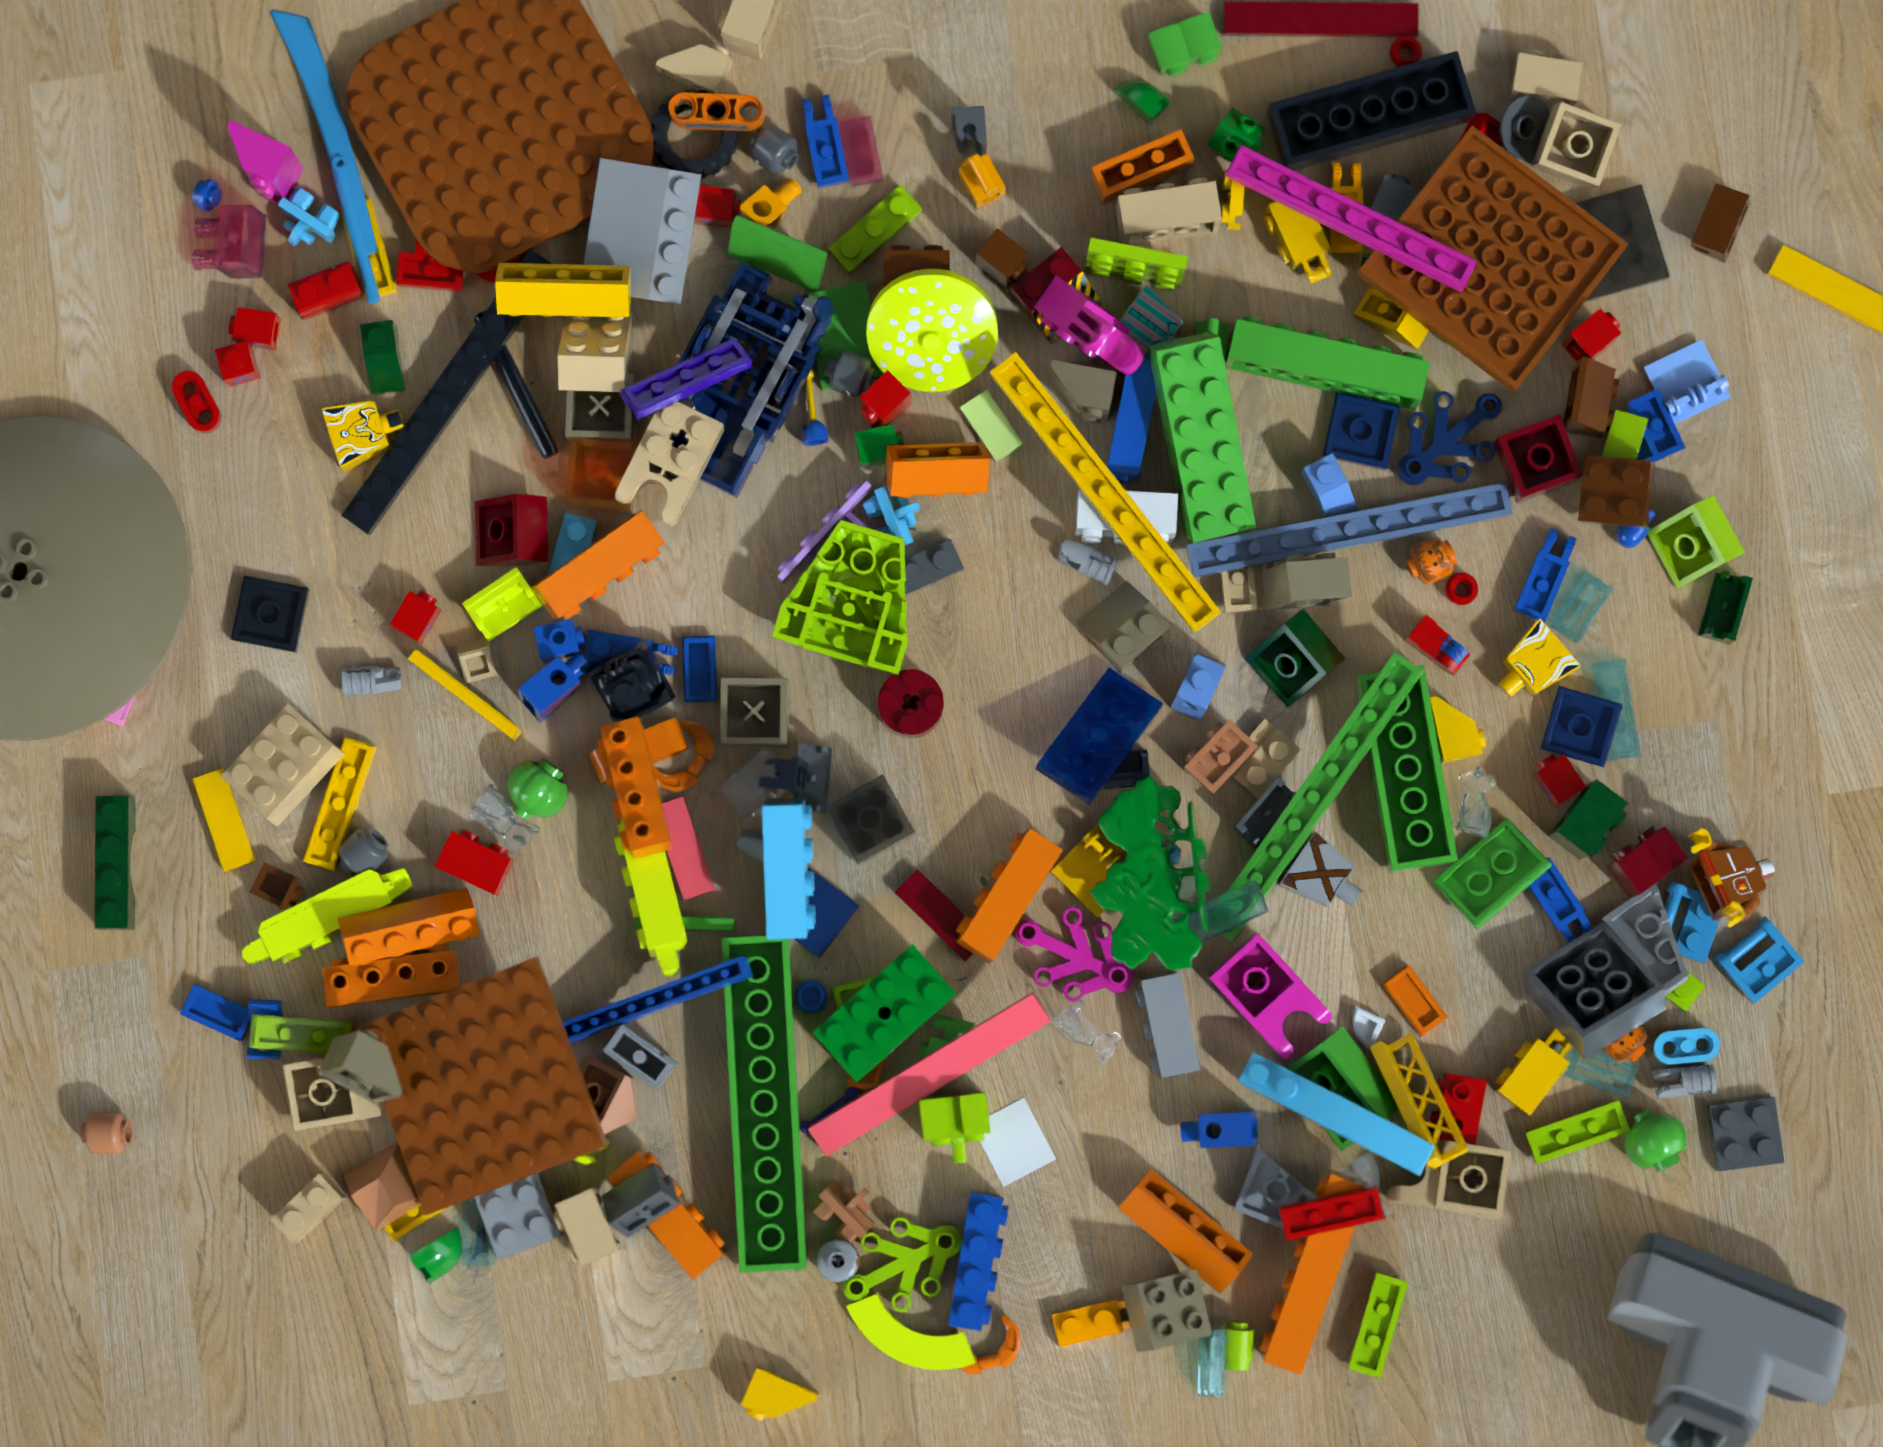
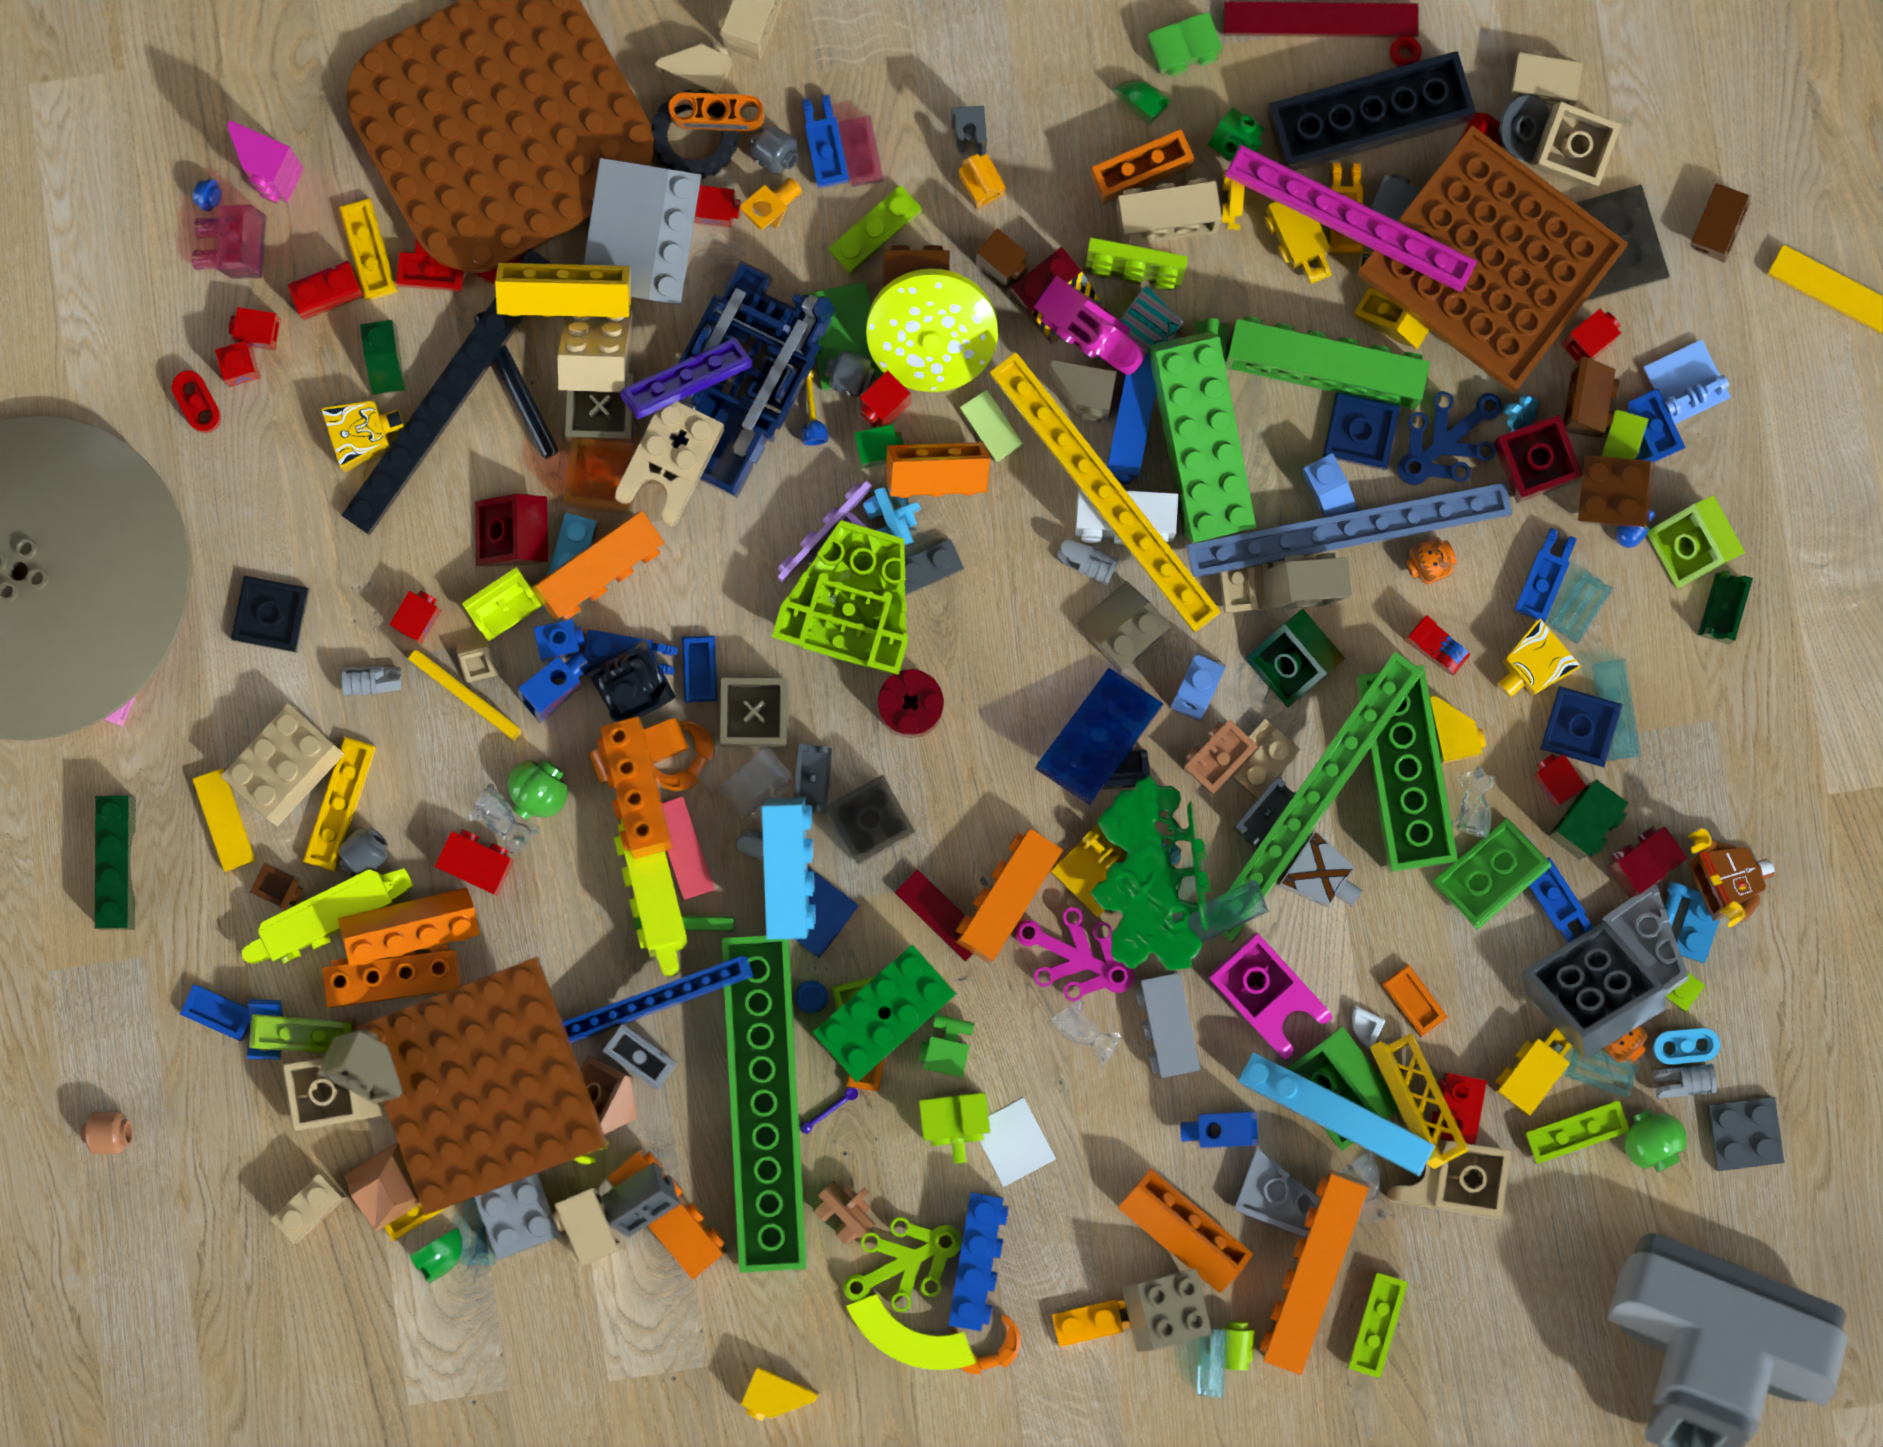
(297, 208): medium azure hips -> none
(315, 77): dark azure piece -> none
(777, 253): bright green tile -> none
(789, 778): black hinge -> none
(839, 1273): light grey head -> none
(929, 1073): coral tile -> none
(1331, 1212): red tile -> none
(1461, 578): red plate -> none
(1521, 413): none -> medium azure plant
(1767, 968): dark azure plate -> none

